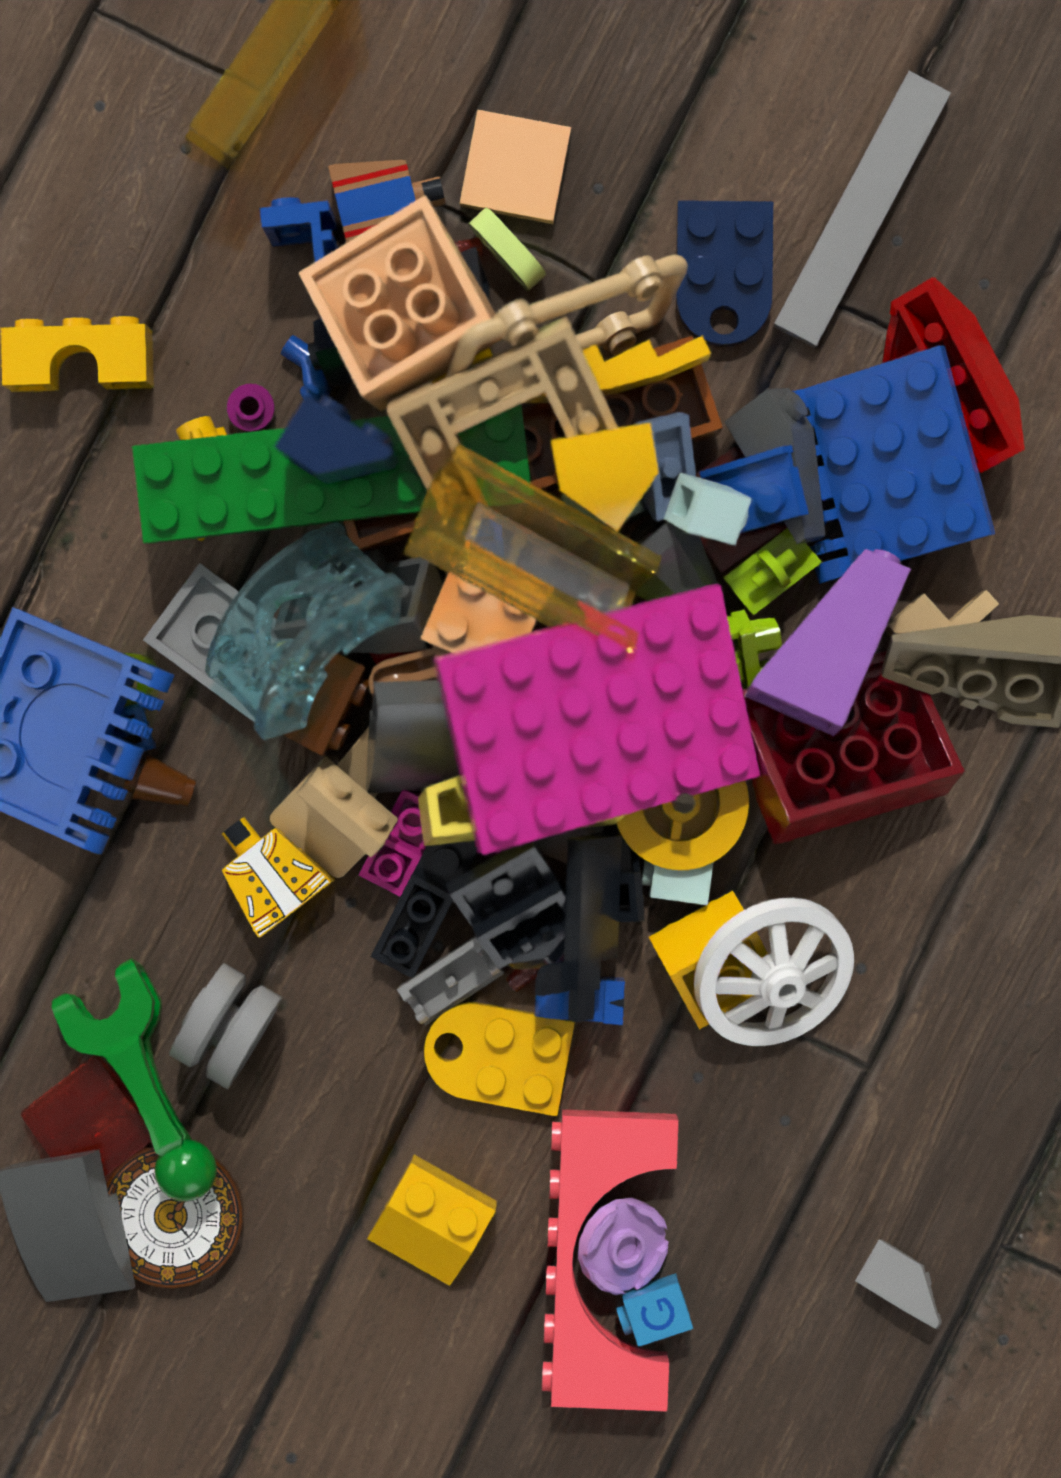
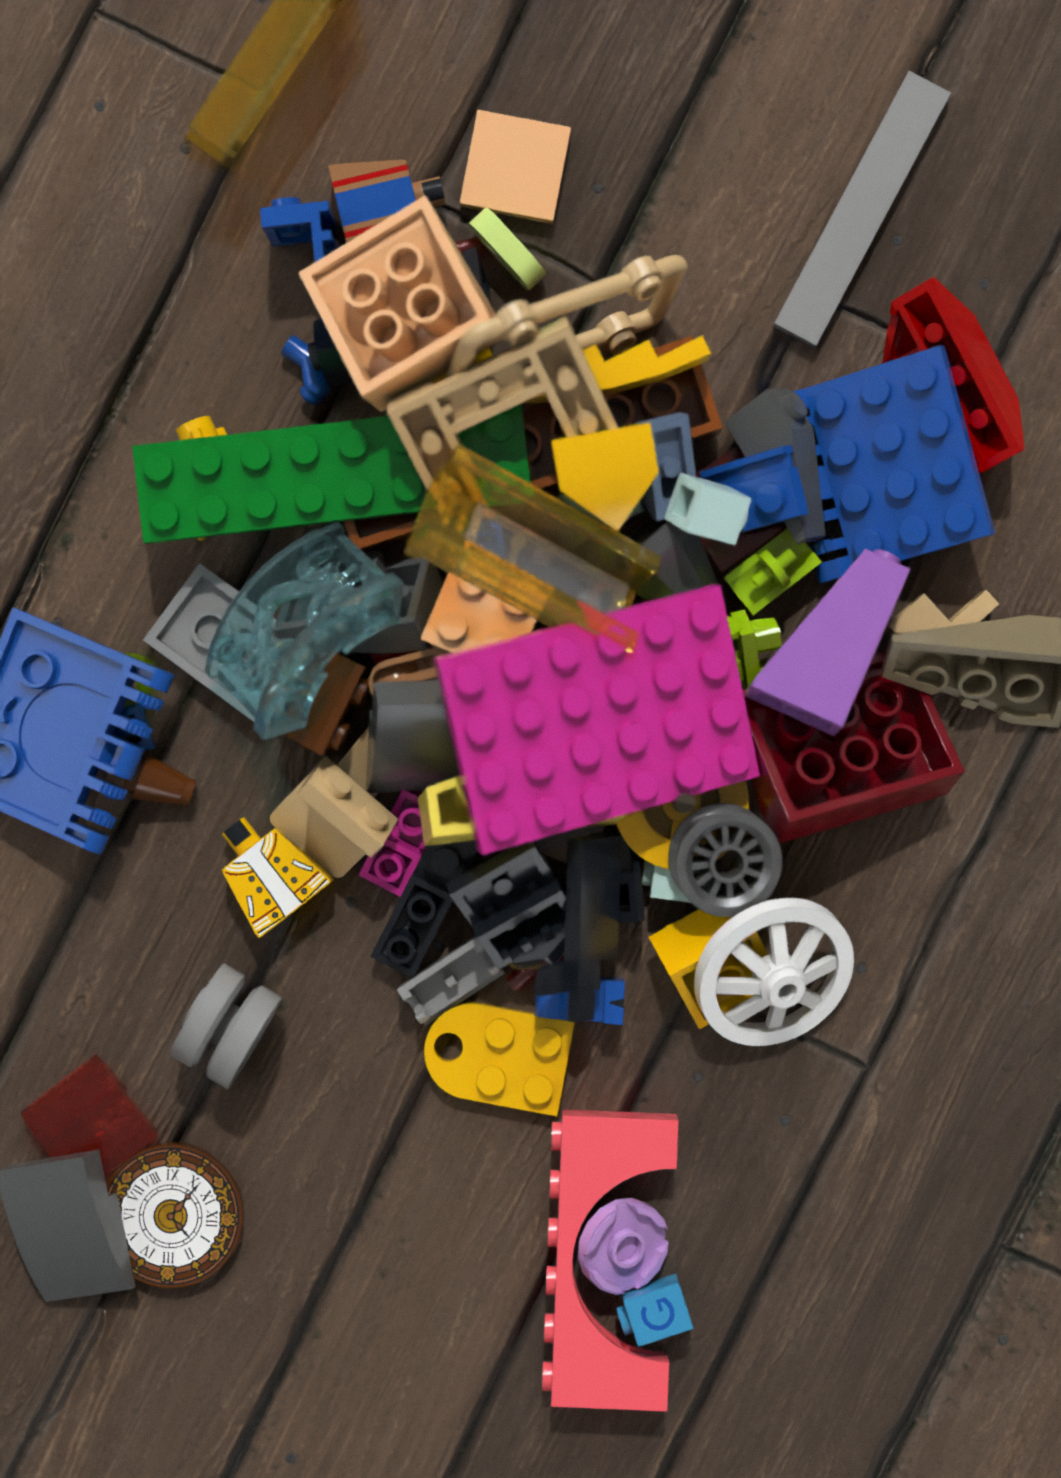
(35, 352): yellow arch -> none
(183, 1166): green piece -> none
(261, 418): magenta plate -> none
(332, 447): dark blue slope -> none
(433, 1220): yellow slope -> none
(728, 266): dark blue plate -> none
(763, 876): none -> flat silver wheel
(900, 1282): light grey slope -> none

